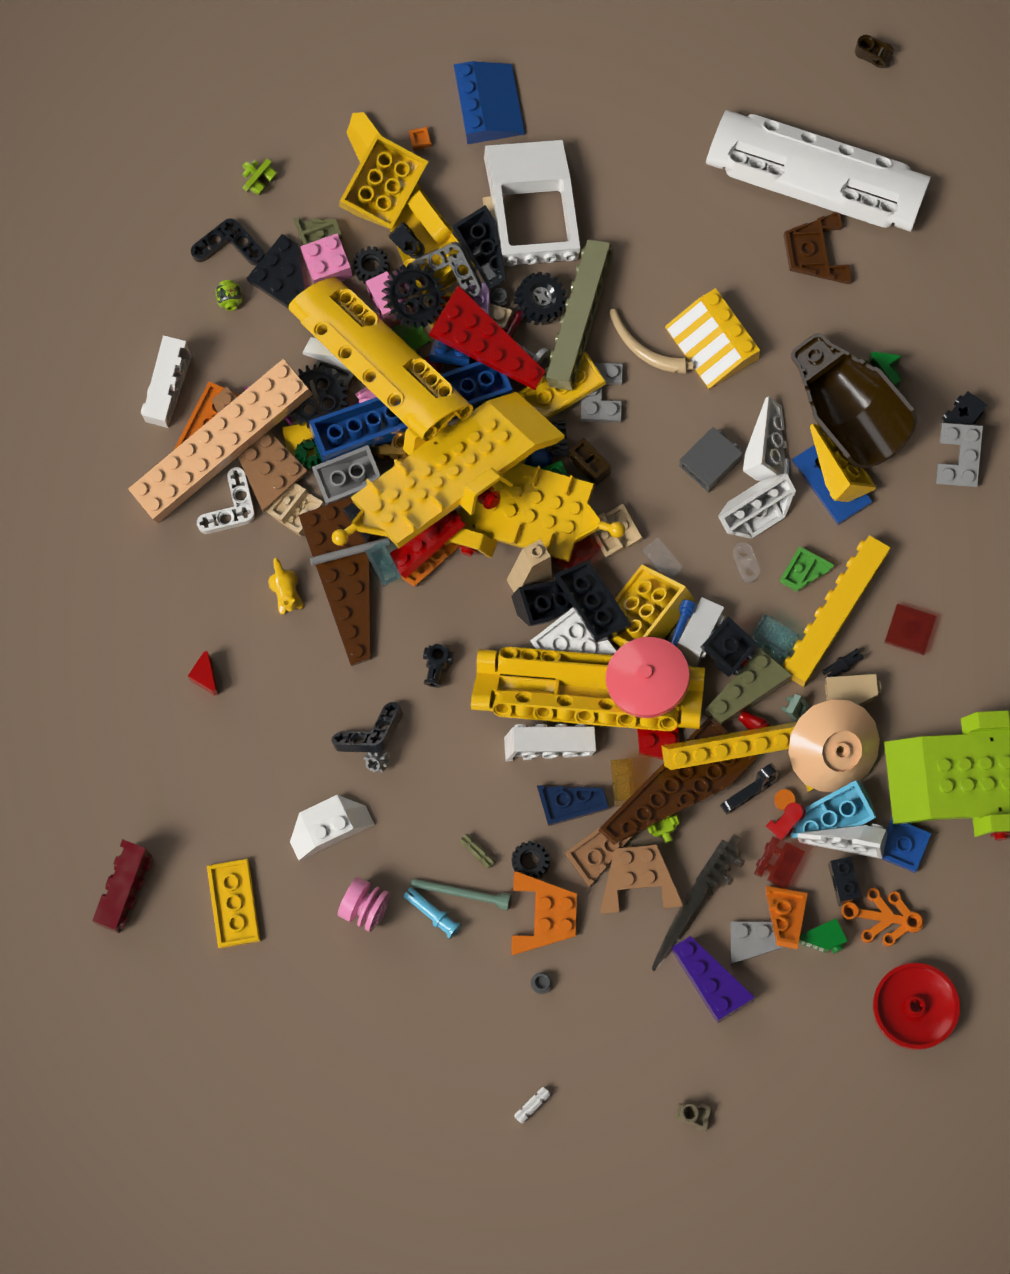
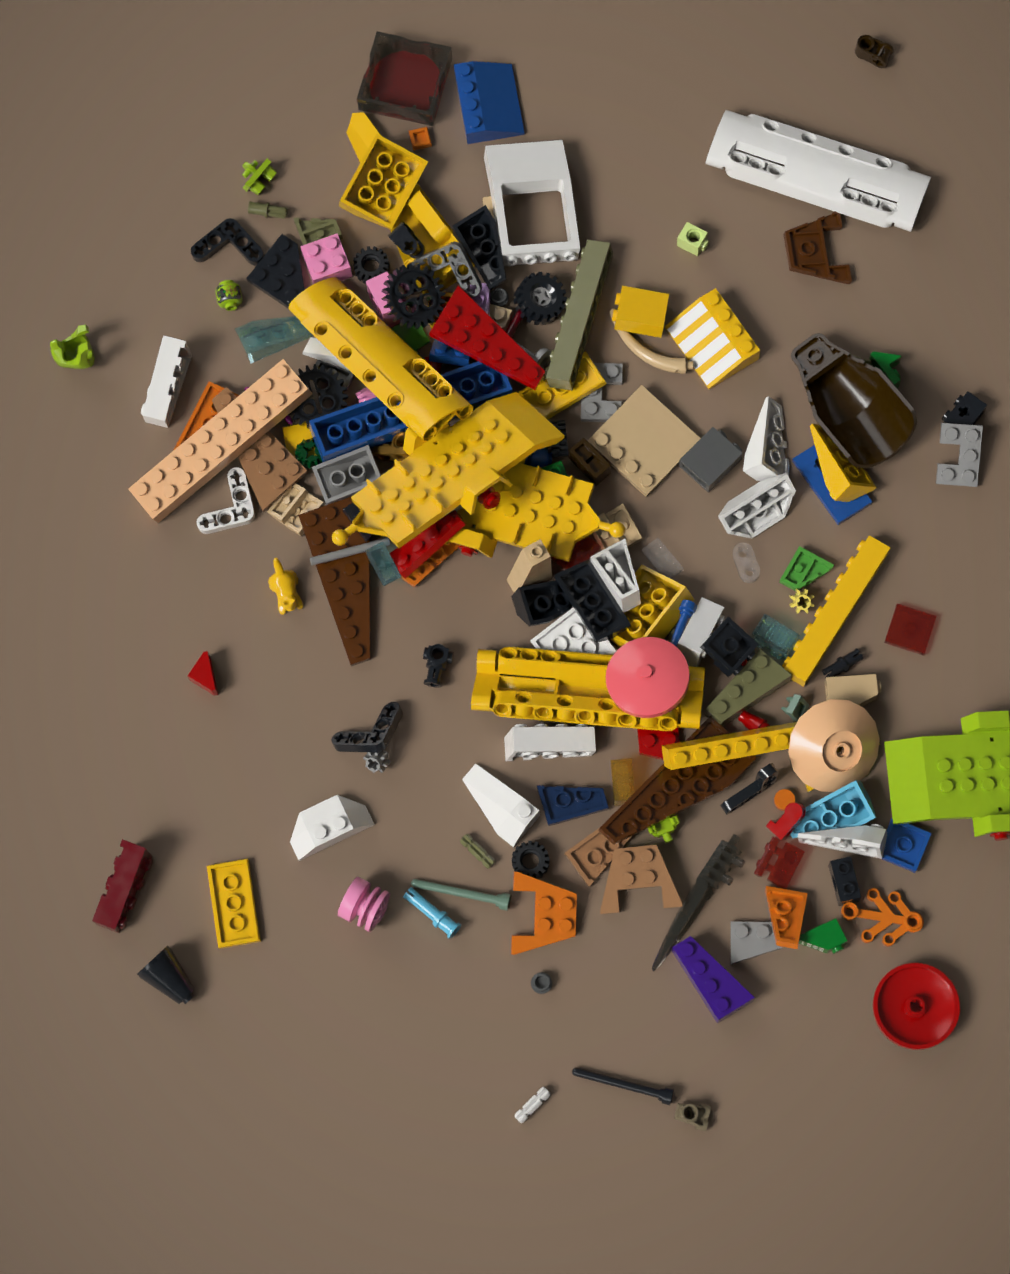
(74, 351): none -> lime piece
(168, 976): none -> black cone
(267, 210): none -> olive axle
(270, 335): none -> clear light blue wedge
(404, 78): none -> clear smoke tile
(502, 806): none -> white wedge
(618, 574): none -> white wedge
(640, 311): none -> yellow brick
(643, 440): none -> tan plate
(663, 1094): none -> black piece
(691, 231): none -> yellowish green brick
(807, 602): none -> light yellow gear

